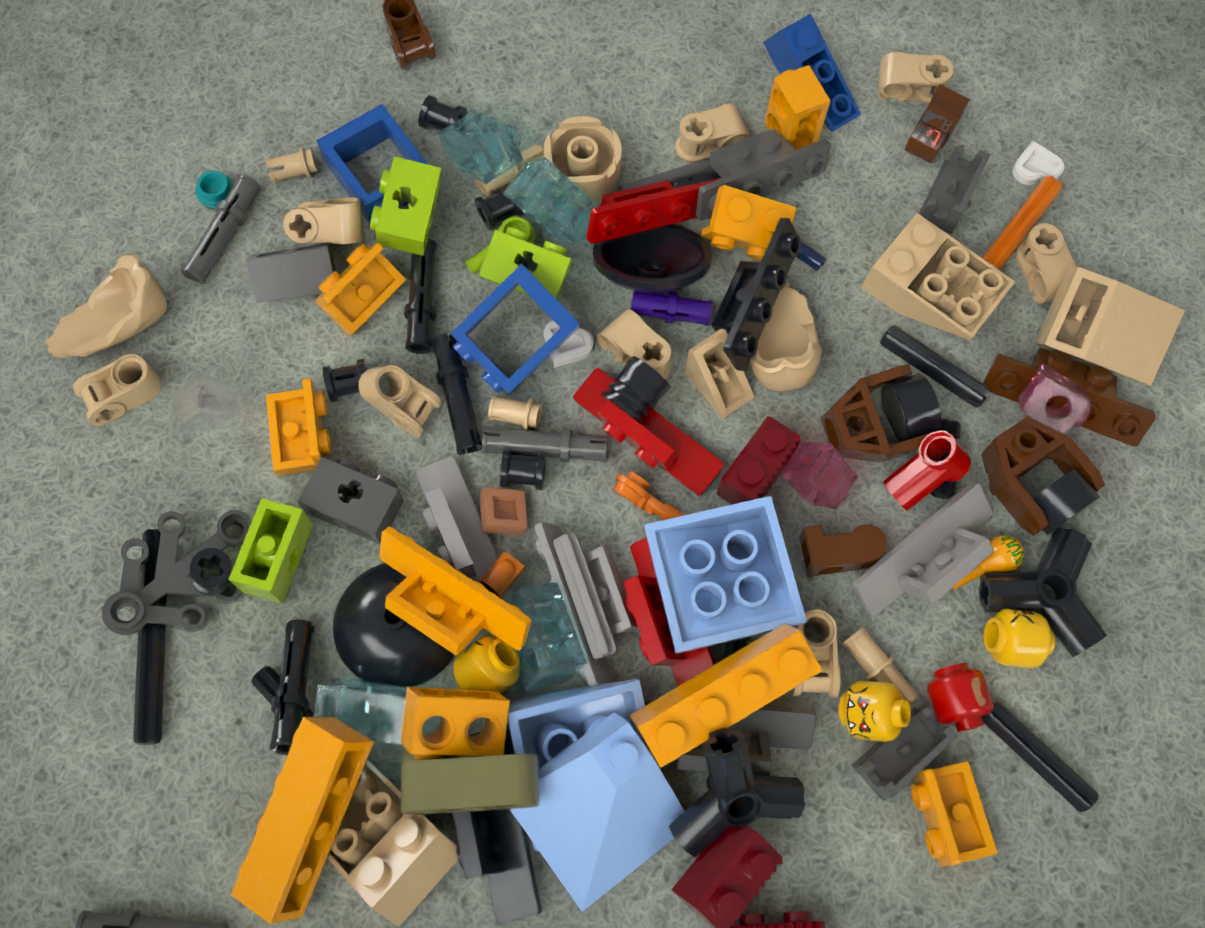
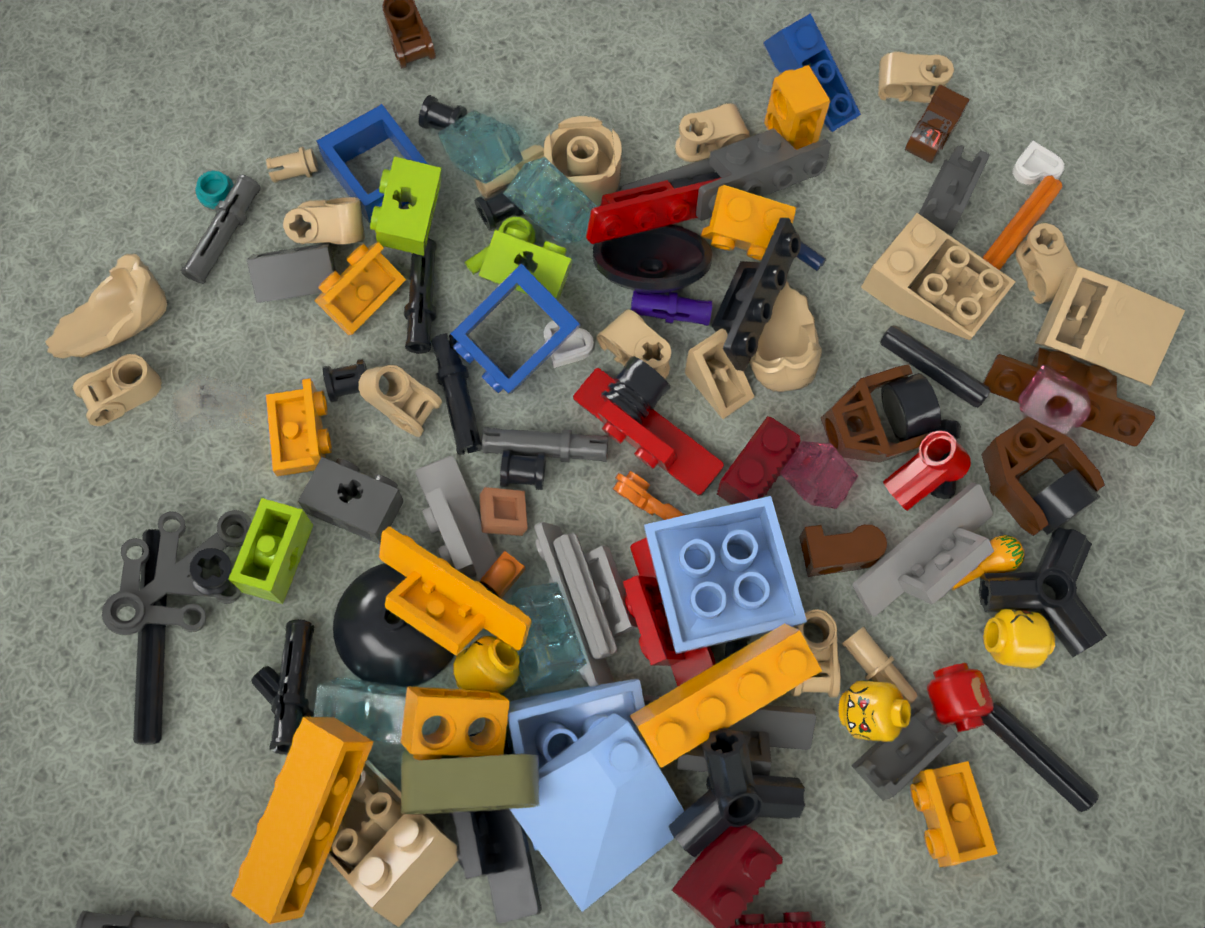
(515, 411): tan pin -> none

